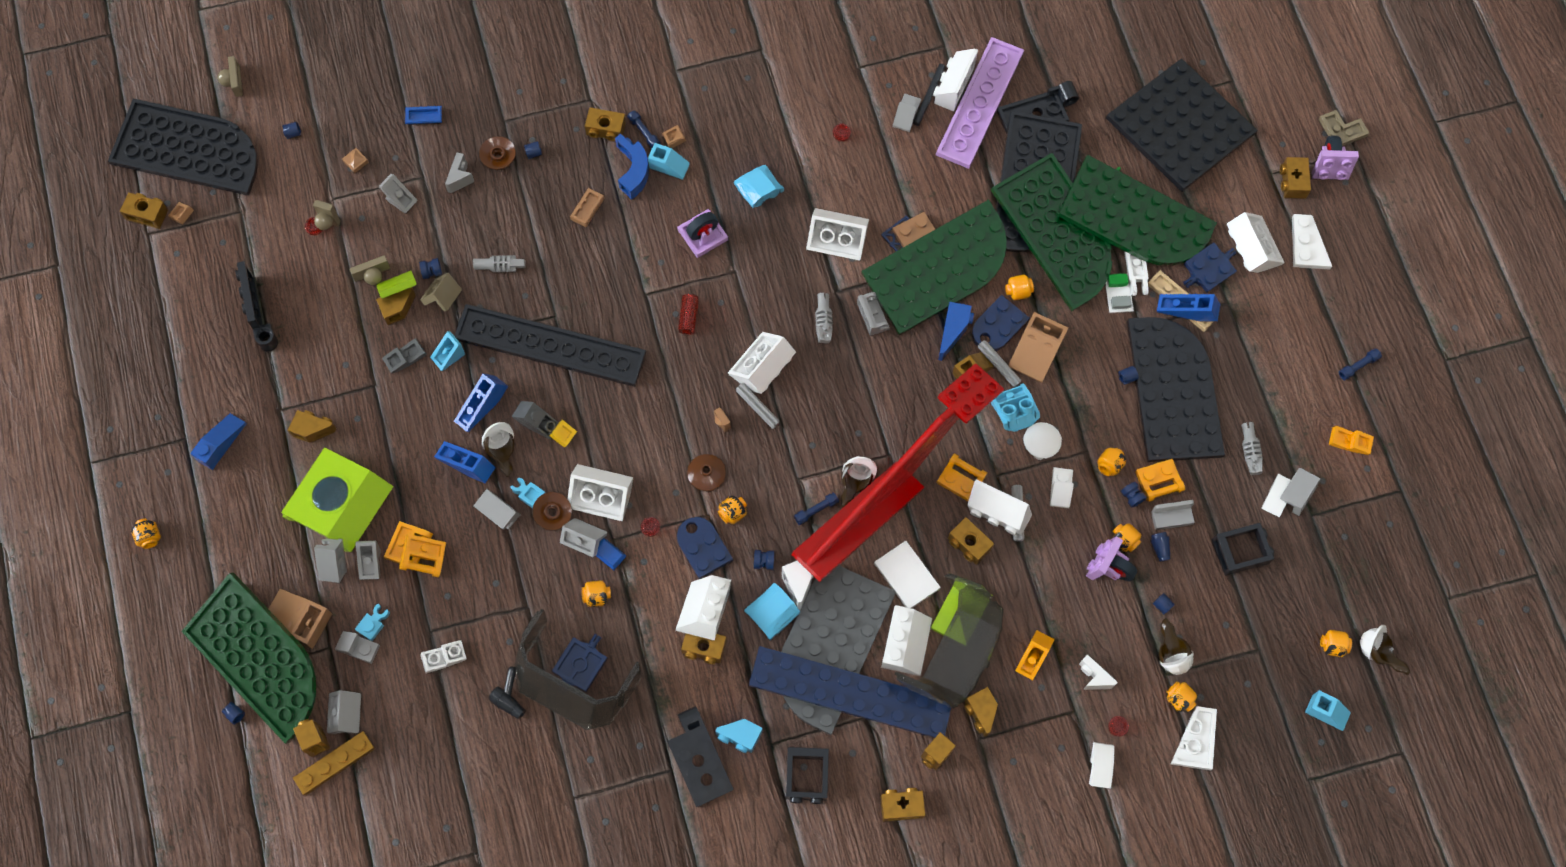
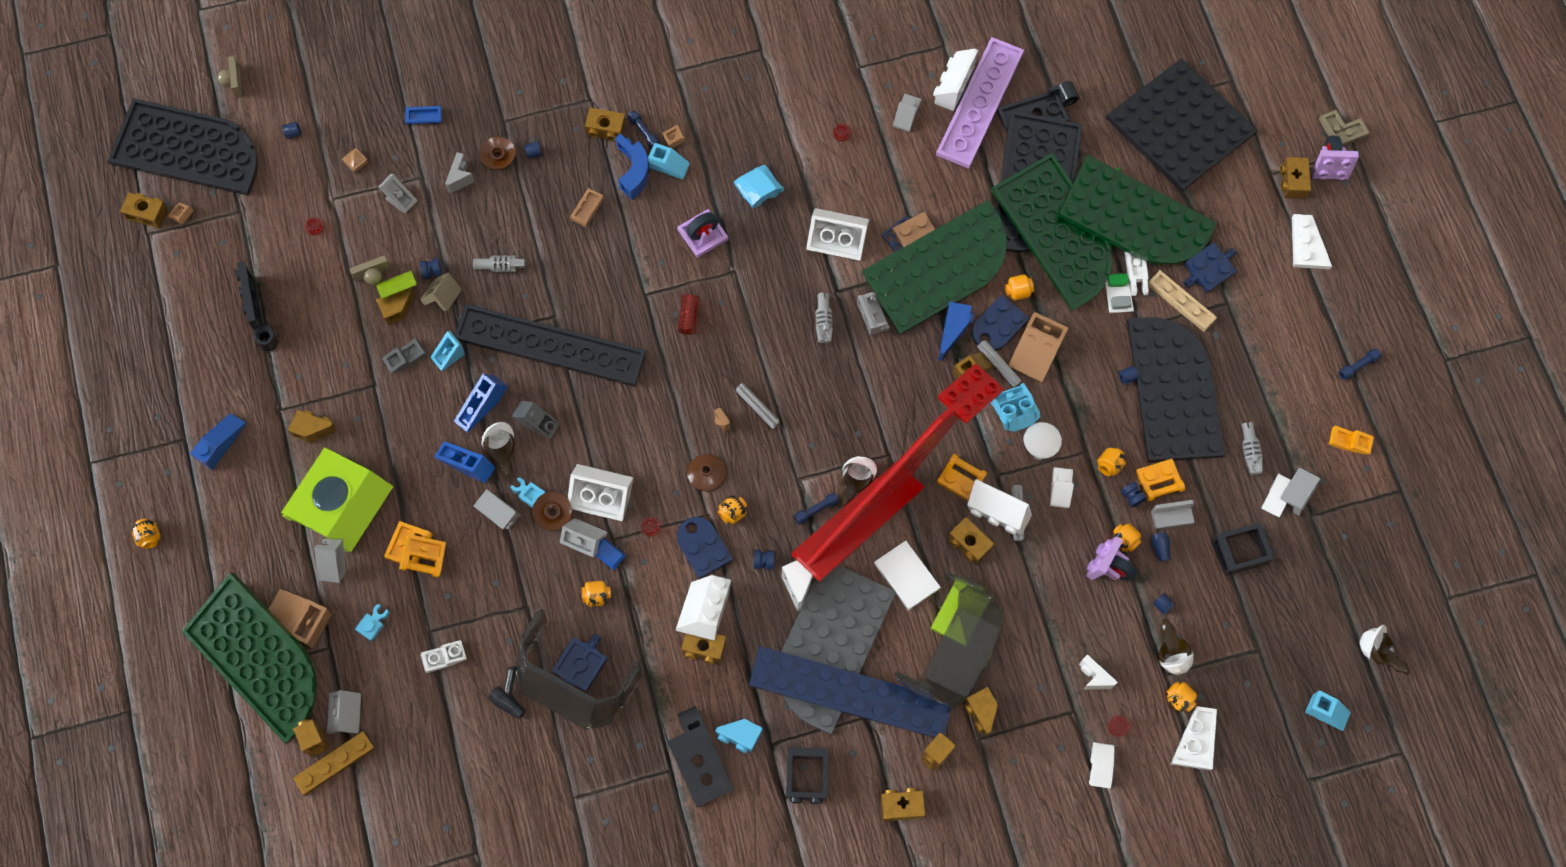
(233, 713): dark blue hose -> none
(325, 216): dark tan tile -> none
(357, 647): light grey slope -> none
(368, 559): light grey slope -> none
(563, 433): yellow plate -> none
(762, 362): white slope -> none
(772, 611): medium azure slope -> none
(906, 641): white slope -> none
(928, 96): black bar -> none
(1034, 655): light orange slope -> none
(1190, 306): blue slope -> none
(1254, 242): white slope -> none
(1336, 643): light orange head -> none

